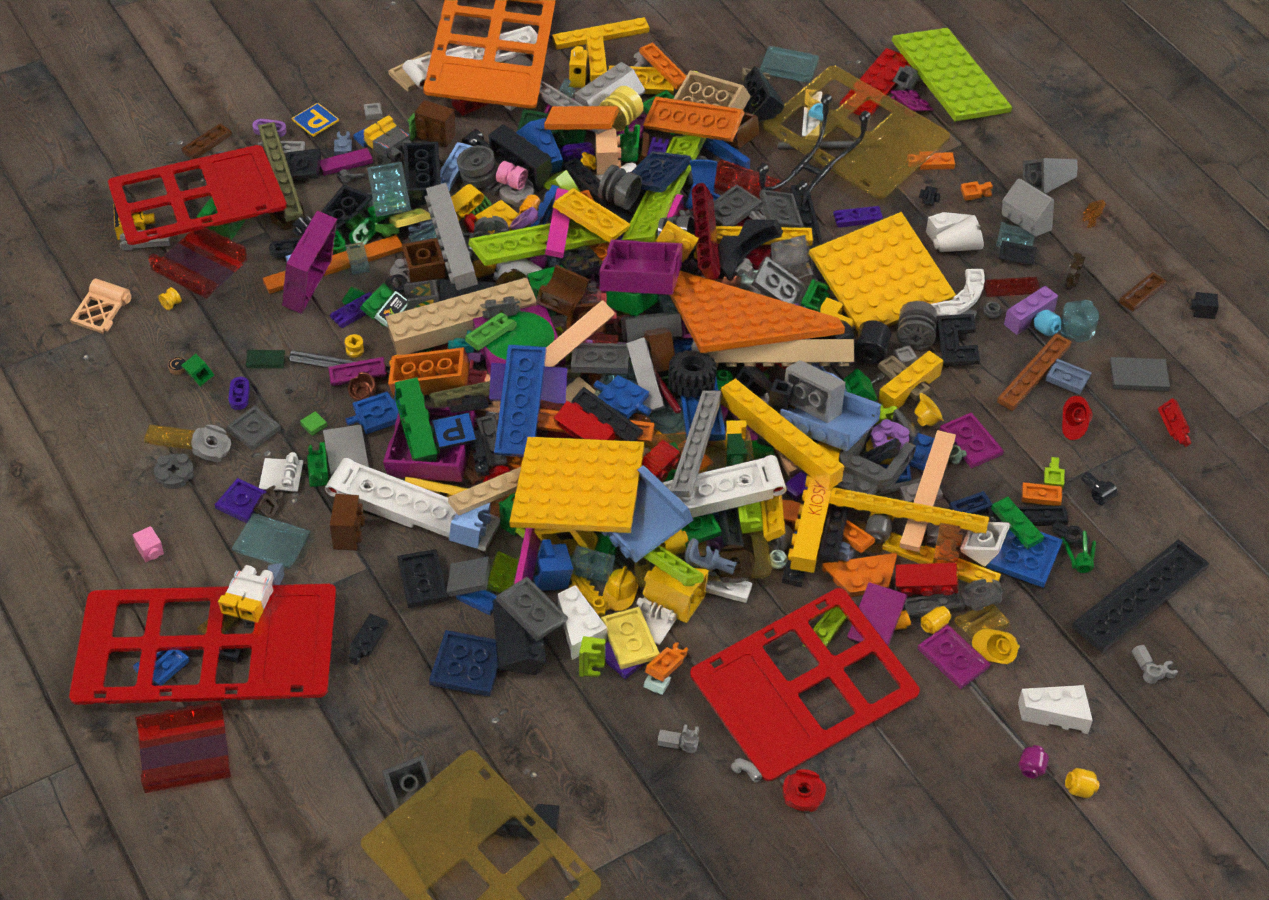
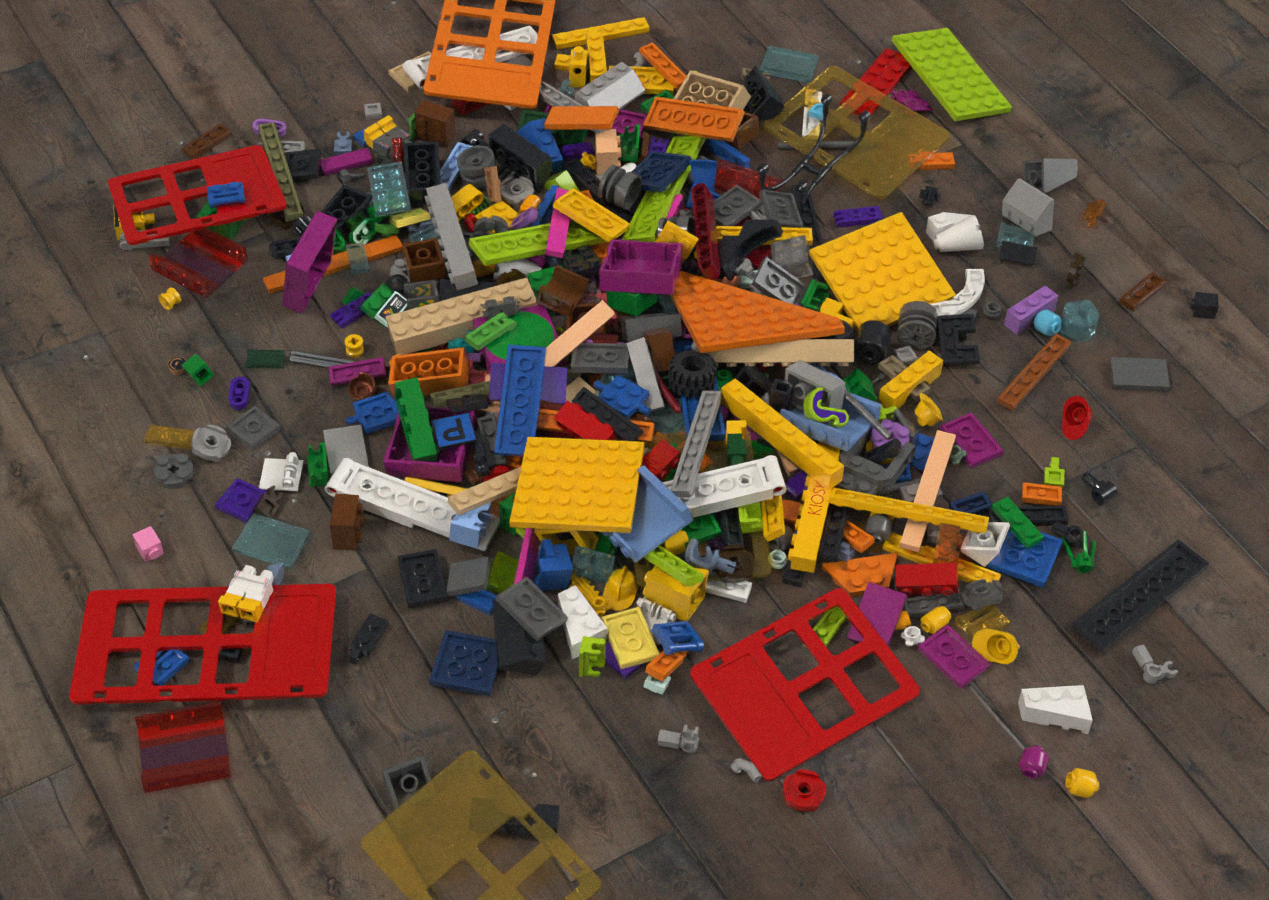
(108, 295): light nougat piece -> none
(225, 194): none -> blue plate
(313, 423): bright green tile -> none
(315, 119): blue piece -> none
(398, 154): none -> clear red pin
(493, 184): none -> medium nougat plate
(511, 175): bright pink wheel -> none
(562, 62): none -> yellow plate
(628, 103): light yellow wheel -> none
(677, 632): none -> blue plate
(816, 412): none -> lime animal
(865, 414): none -> flat silver bar
(906, 78): dark grey brick -> none
(912, 636): none -> white plate
(975, 191): orange plate -> none
(1011, 286): clear red tile -> none
(1068, 376): sand blue plate -> none
(1175, 421): red hinge -> none

